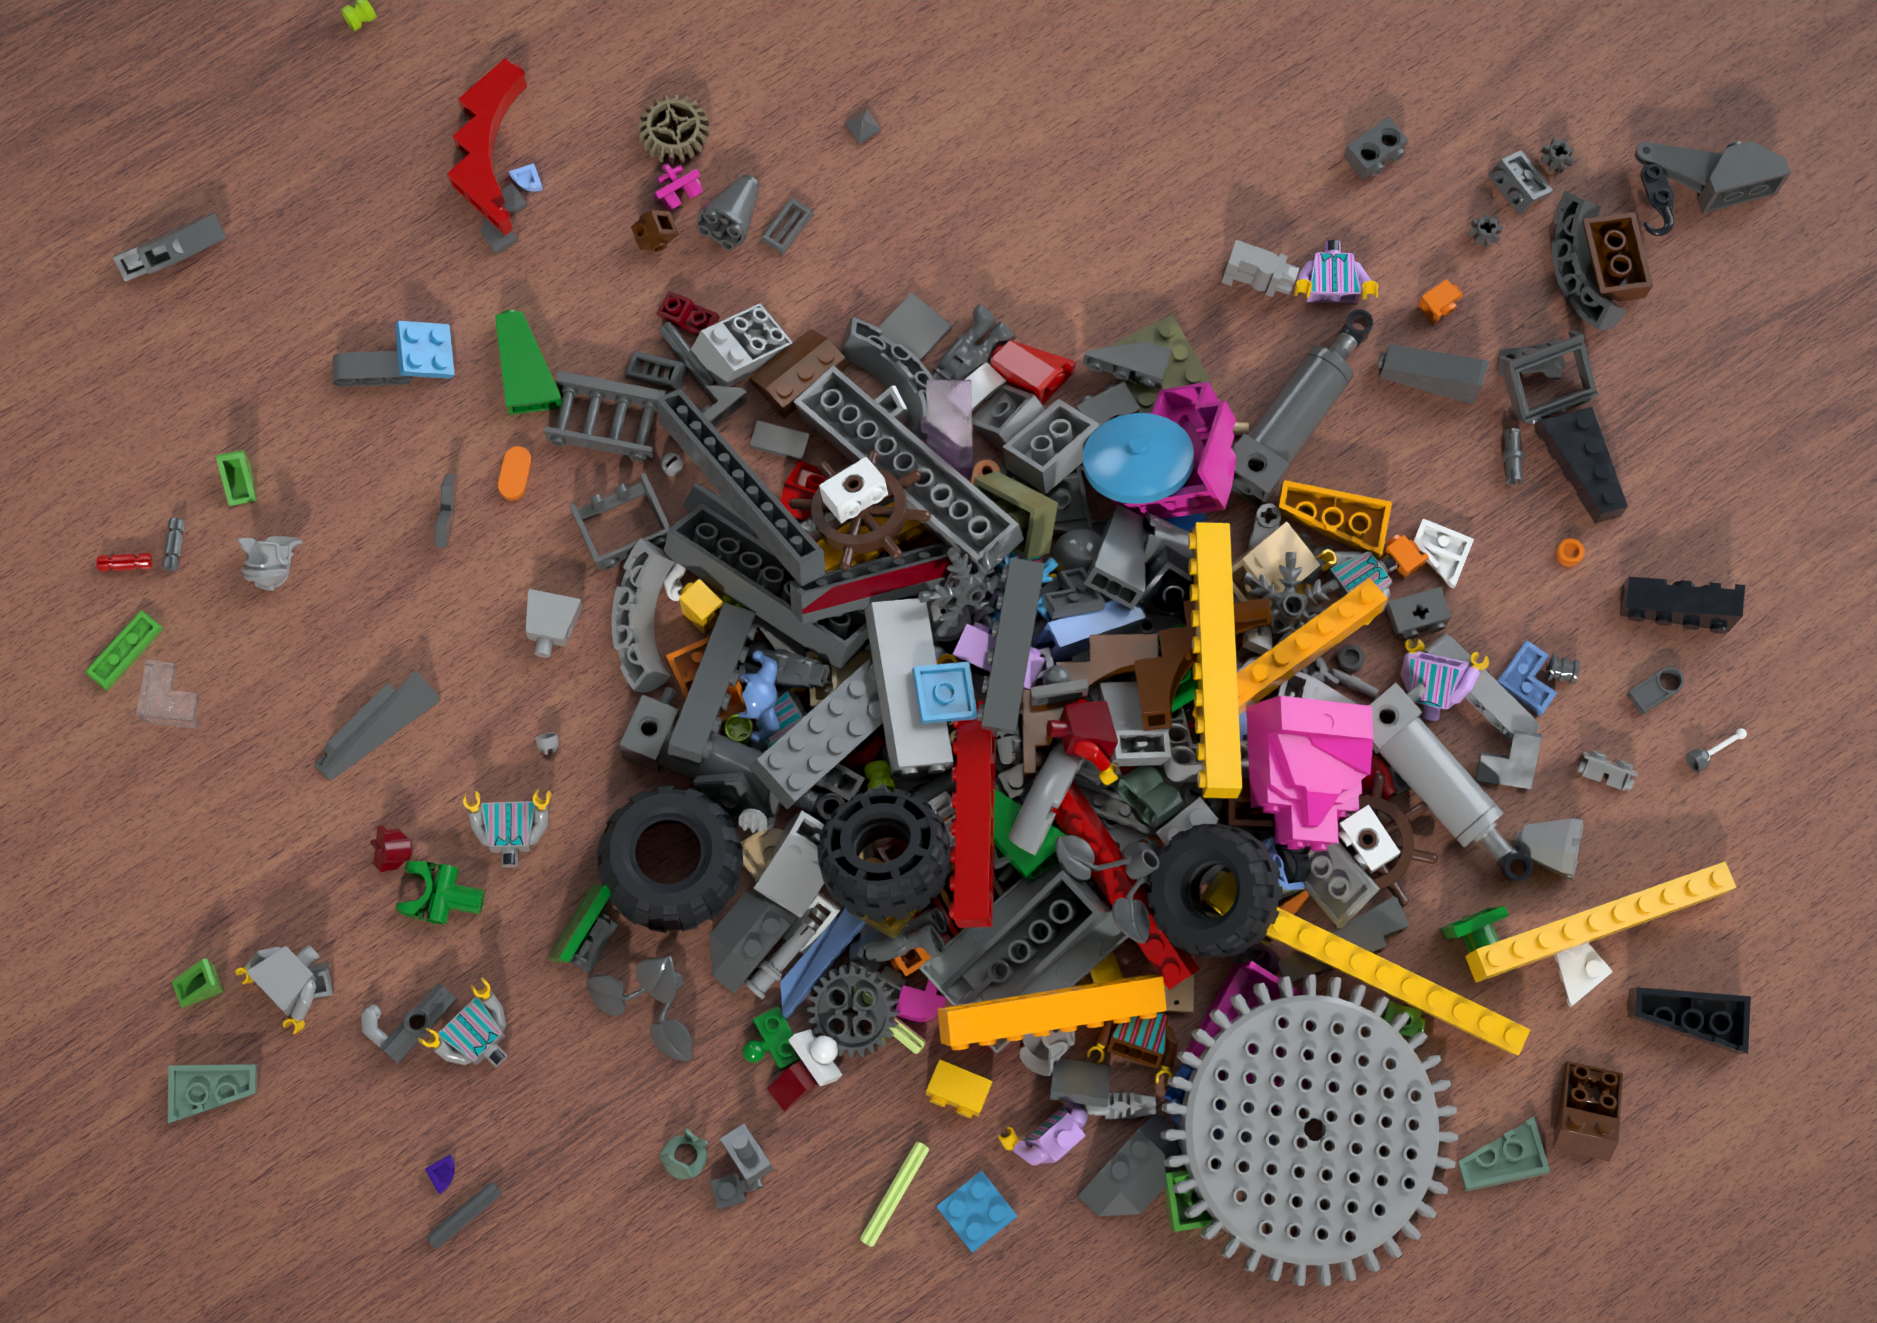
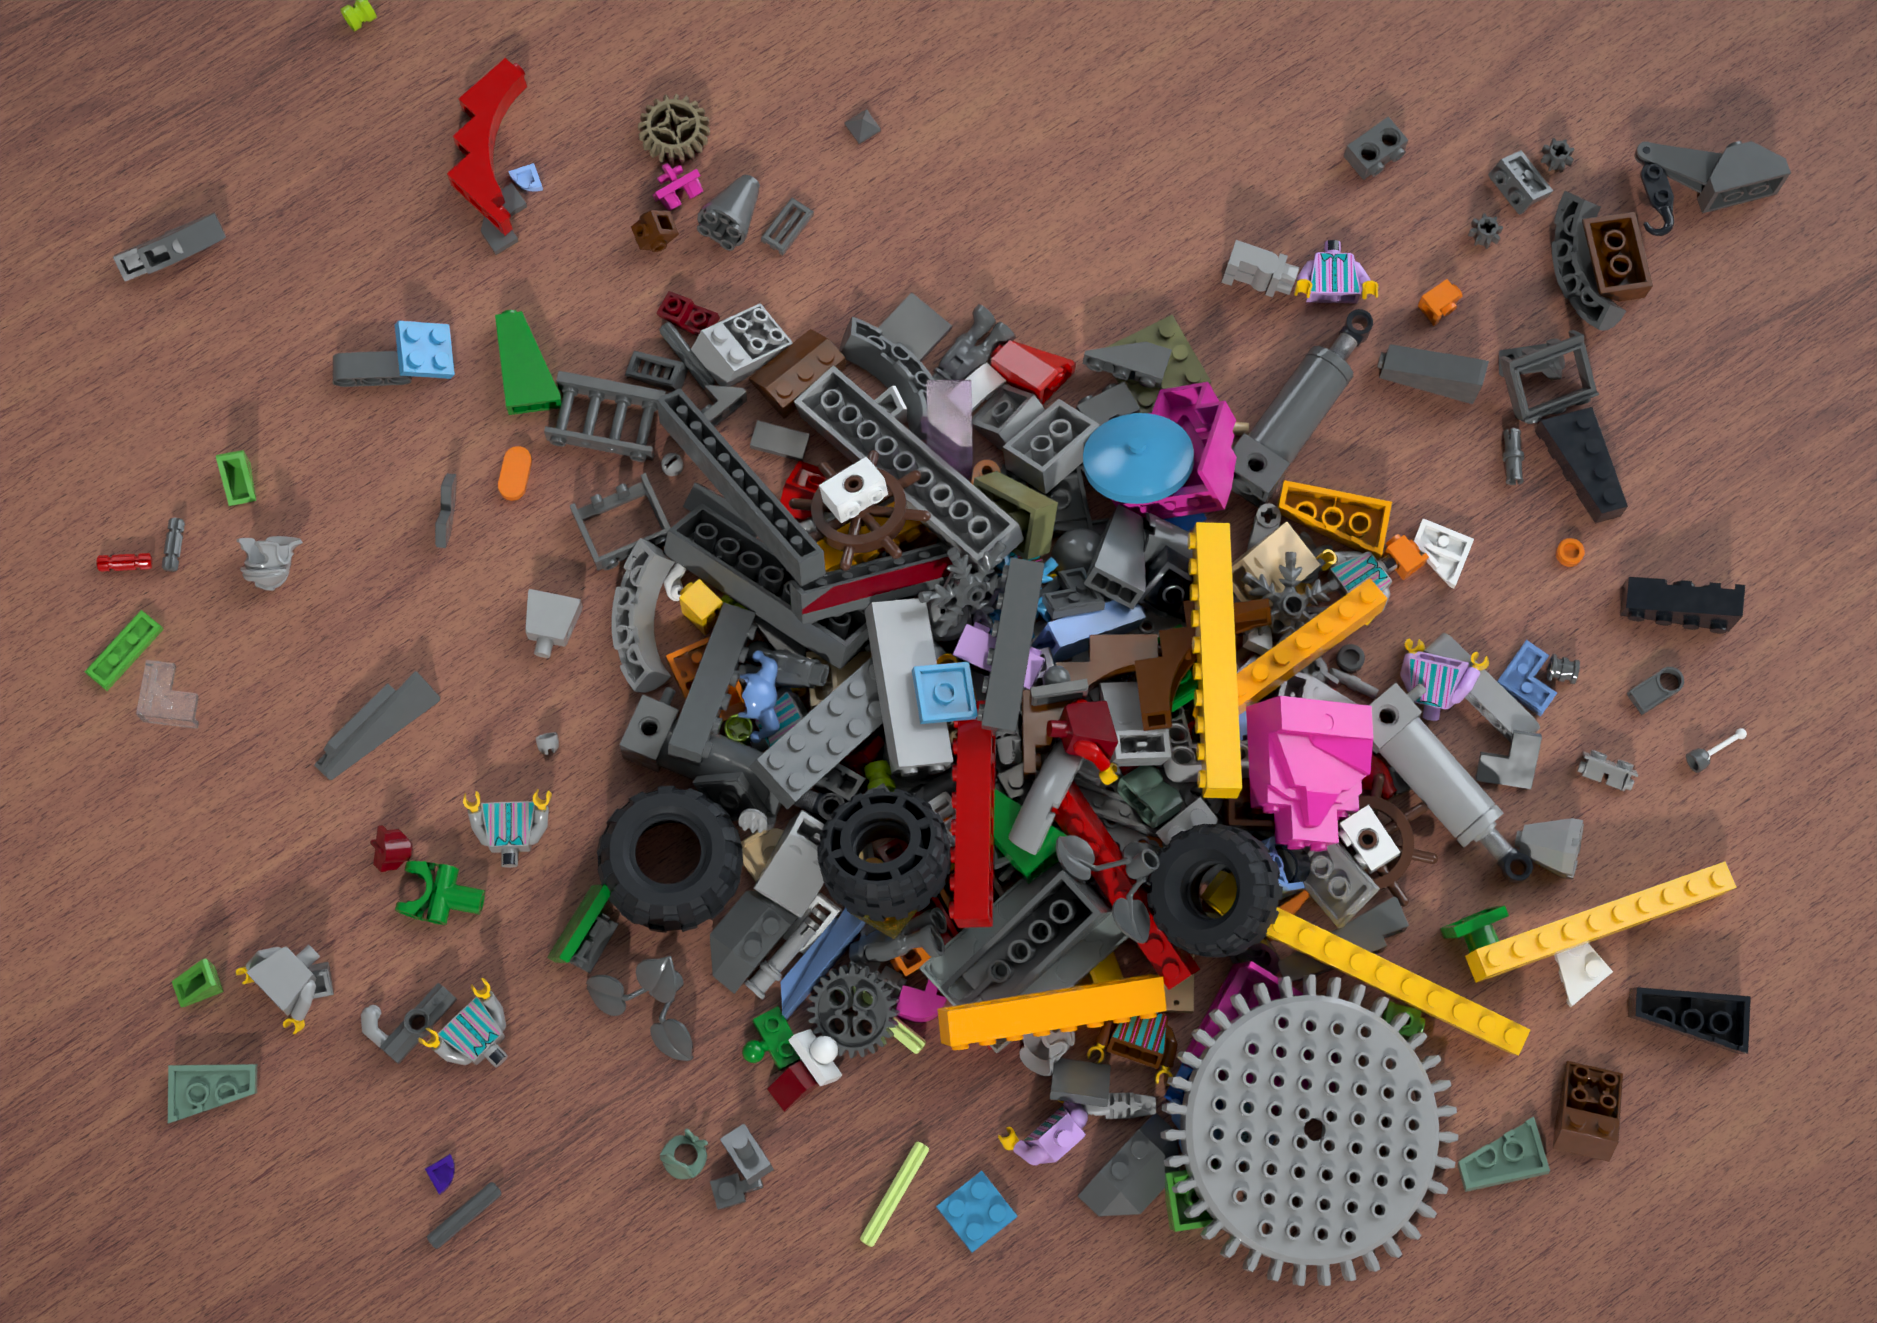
(958, 1088): yellow brick -> none
(1426, 603): dark grey brick -> none

